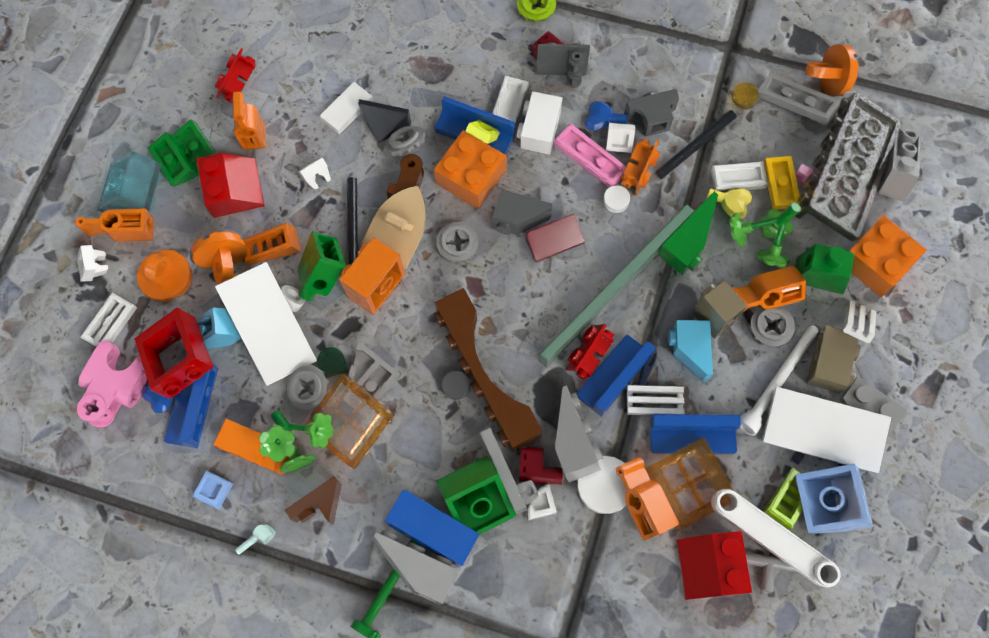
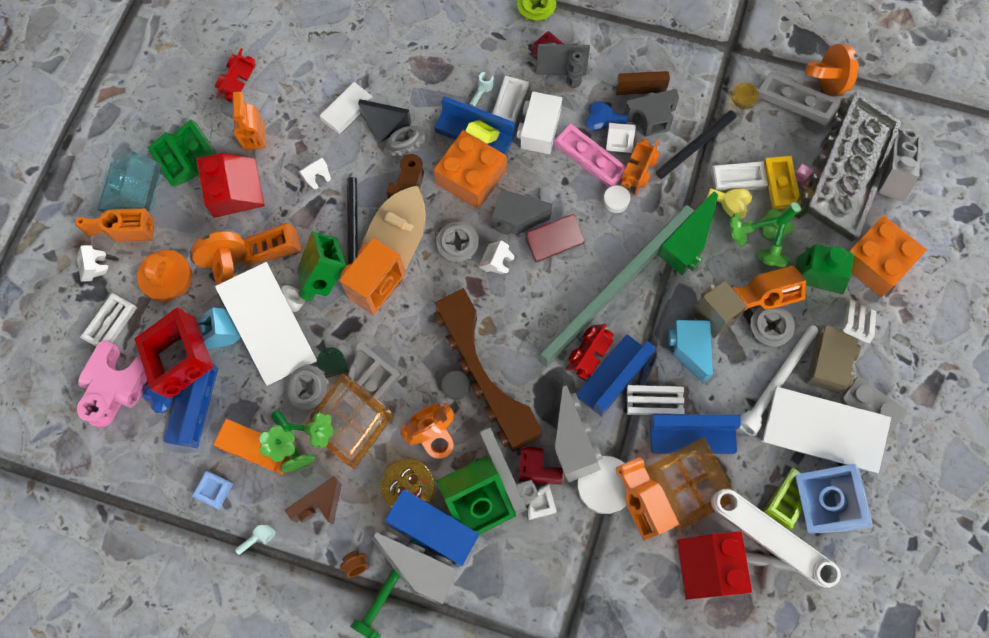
(354, 564): none -> dark orange plate
(408, 476): none -> clear yellow head
(429, 425): none -> orange tile
(483, 86): none -> light aqua hand
(494, 257): none -> white tile
(642, 83): none -> reddish brown tile

